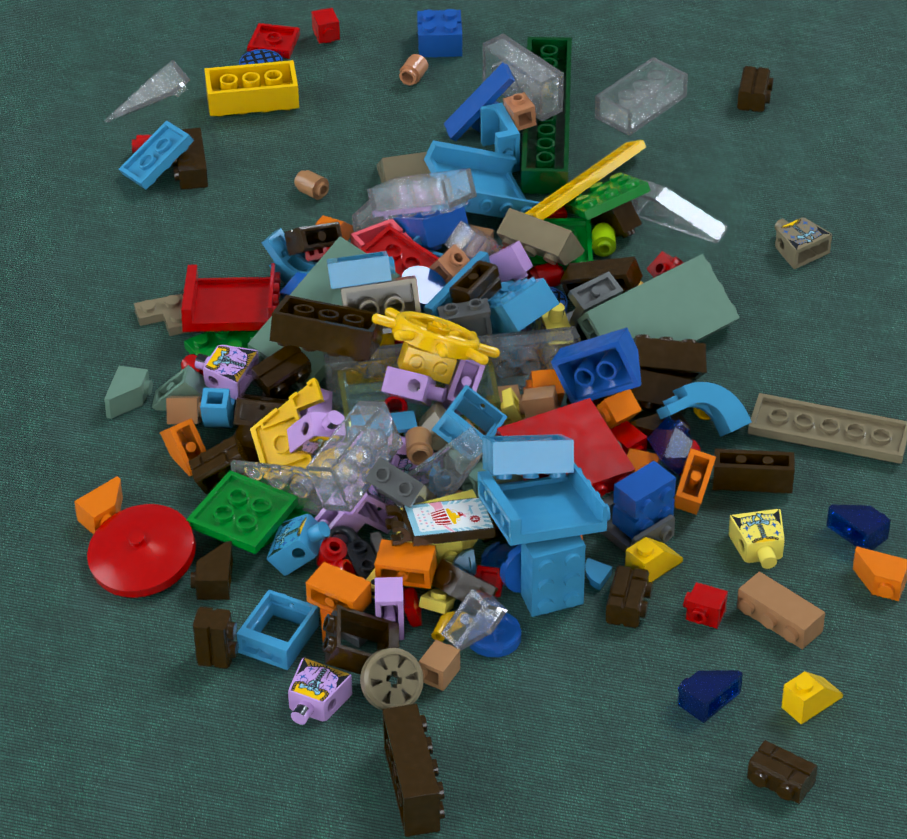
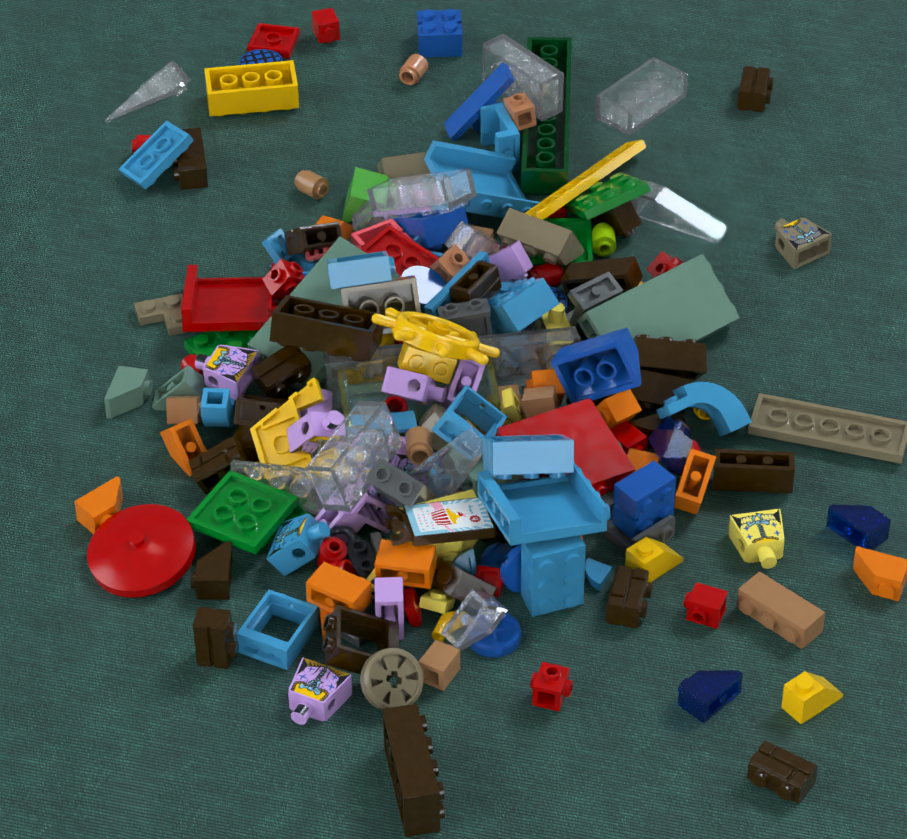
(283, 278): none -> red brick
(357, 190): none -> bright green slope
(550, 680): none -> red brick

